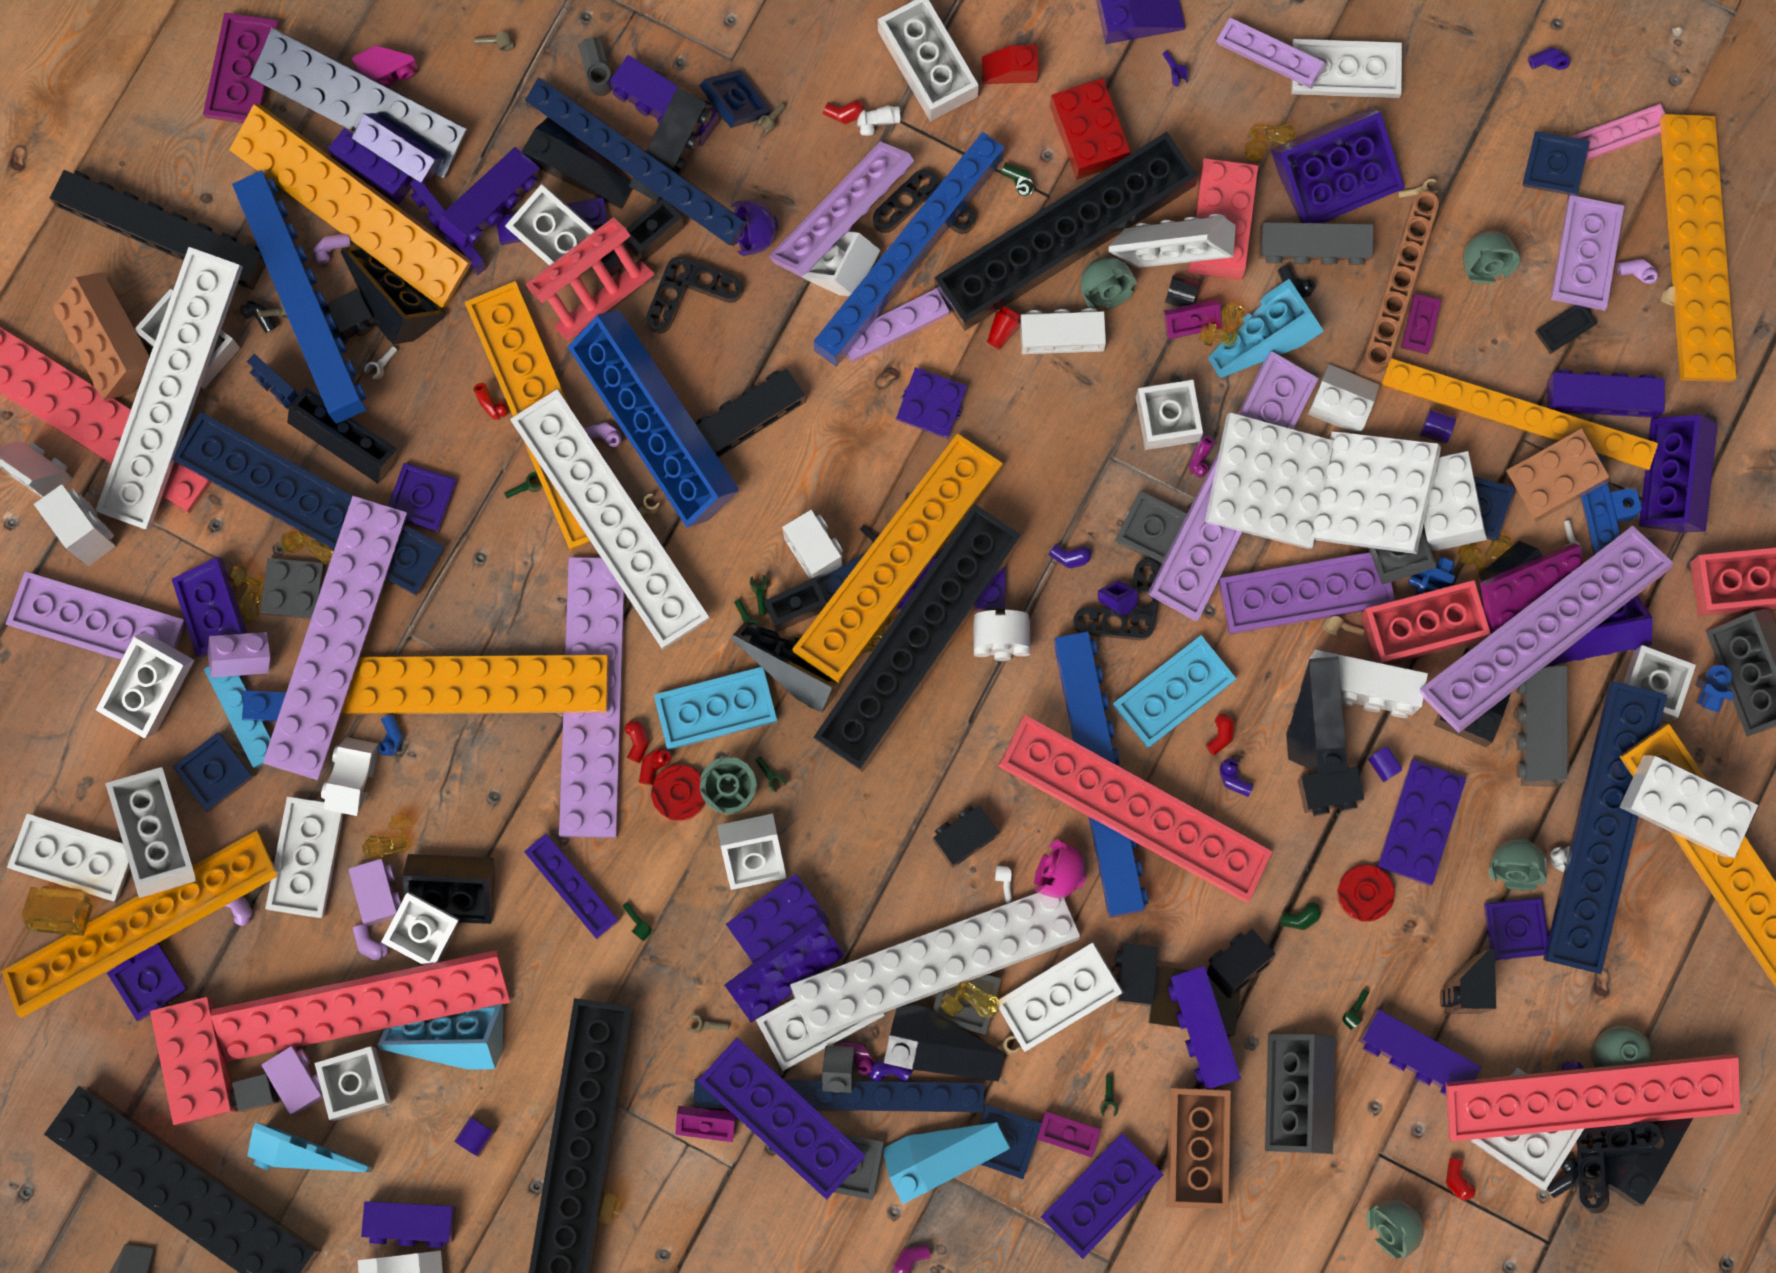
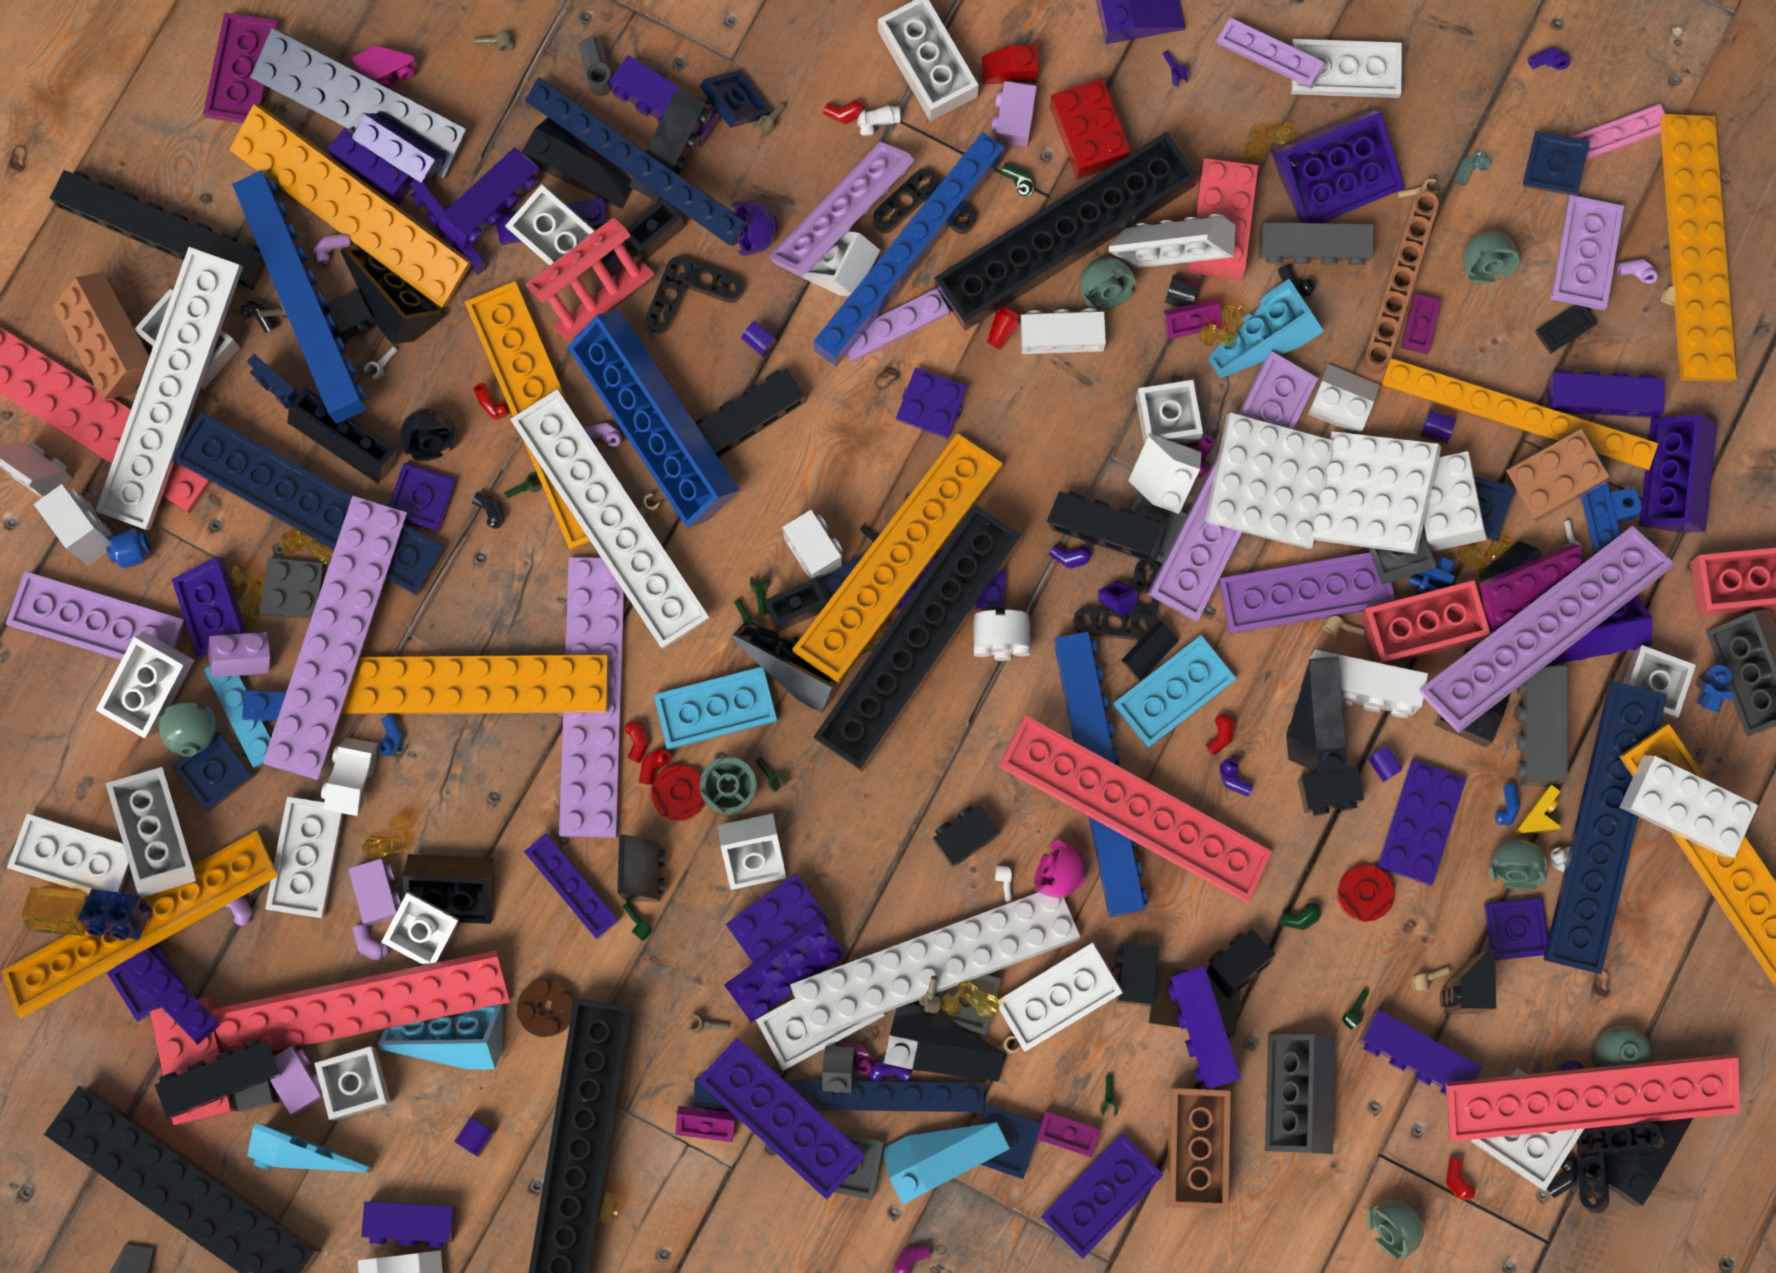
(114, 914): none -> clear blue brick
(129, 548): none -> blue head
(171, 996): none -> dark purple plate
(187, 728): none -> sand green cylinder
(216, 1080): none -> black brick
(427, 434): none -> black cylinder
(493, 509): none -> black arm
(529, 1011): none -> reddish brown plate
(640, 869): none -> black slope
(759, 339): none -> dark purple brick
(930, 1001): none -> dark tan hand
(1015, 113): none -> lavender brick
(1107, 526): none -> black brick
(1150, 650): none -> black tile
(1165, 472): none -> white slope
(1420, 981): none -> tan hand
(1471, 163): none -> clear light blue arm
(1512, 806): none -> blue arm
(1535, 820): none -> yellow slope

